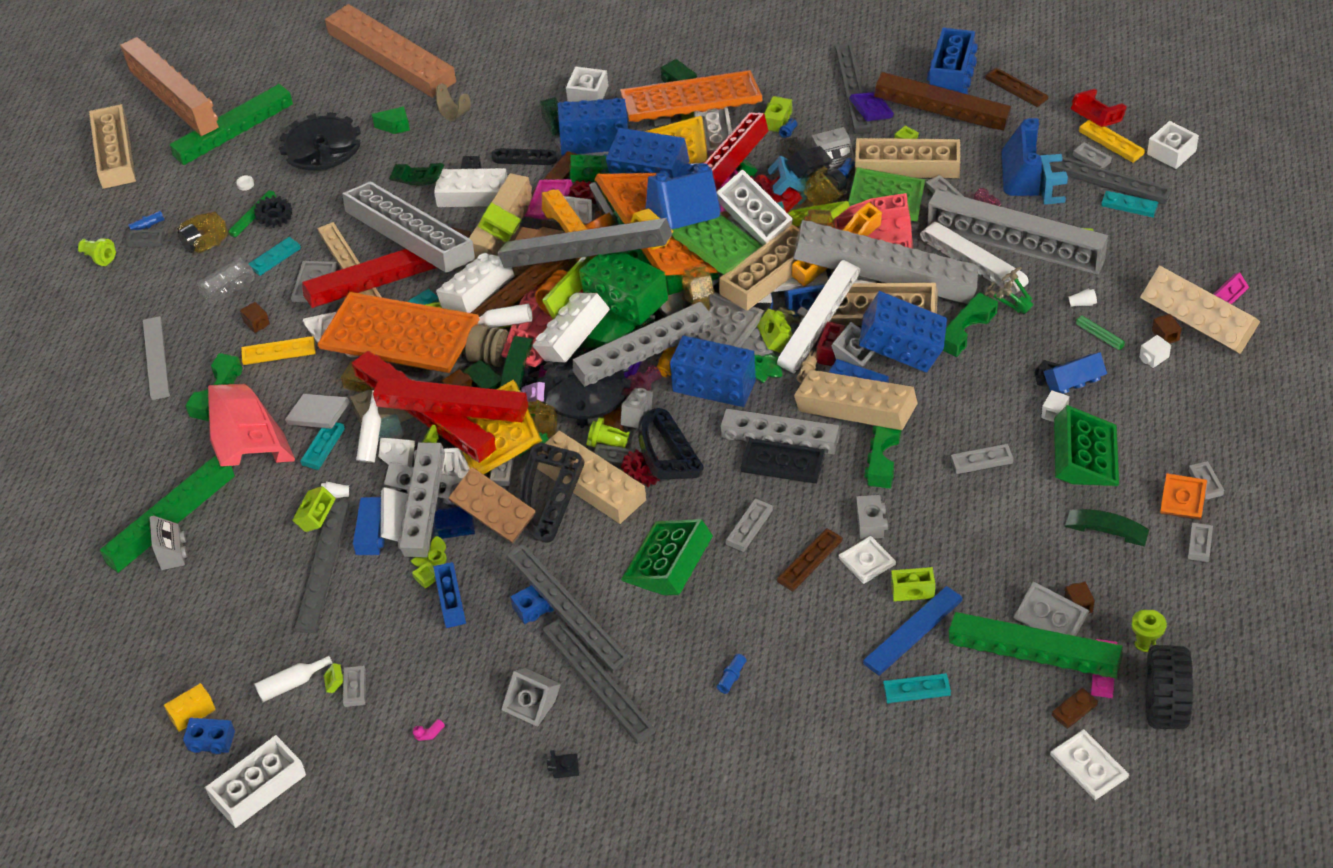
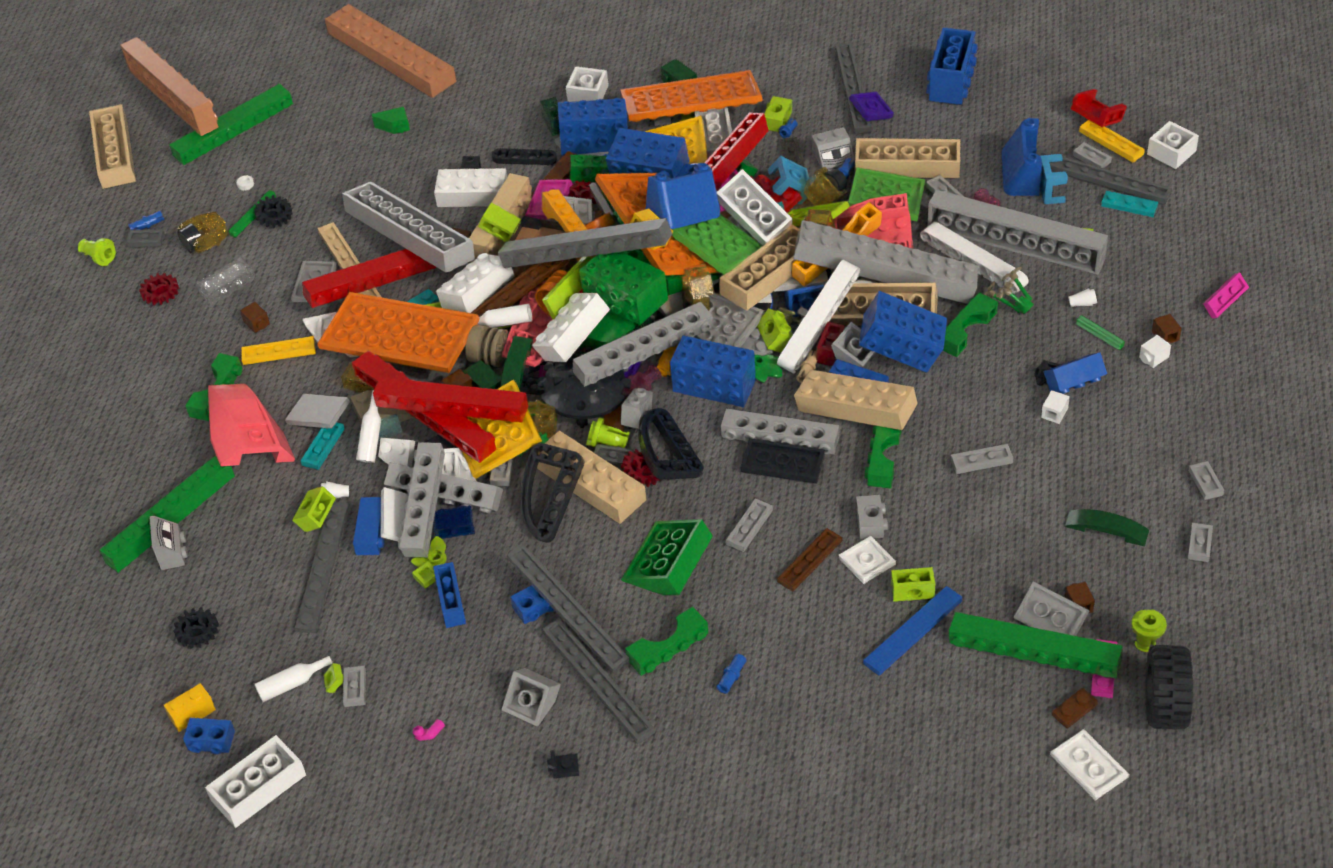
(156, 358): light grey tile -> none
(159, 289): none -> dark red gear
(196, 628): none -> black gear
(274, 256): teal plate -> none
(320, 142): black piece -> none
(417, 175): dark green slope -> none
(431, 436): lime slope -> none
(446, 105): dark tan piece -> none
(492, 505): medium nougat plate -> none
(534, 391): lavender plate -> none
(646, 654): none -> green arch
(808, 161): black brick -> none
(906, 133): lime plate -> none
(917, 688): teal plate -> none
(942, 101): reddish brown brick -> none
(1016, 87): reddish brown tile -> none
(1085, 448): green slope -> none
(1183, 496): orange plate -> none
(1200, 309): tan brick -> none

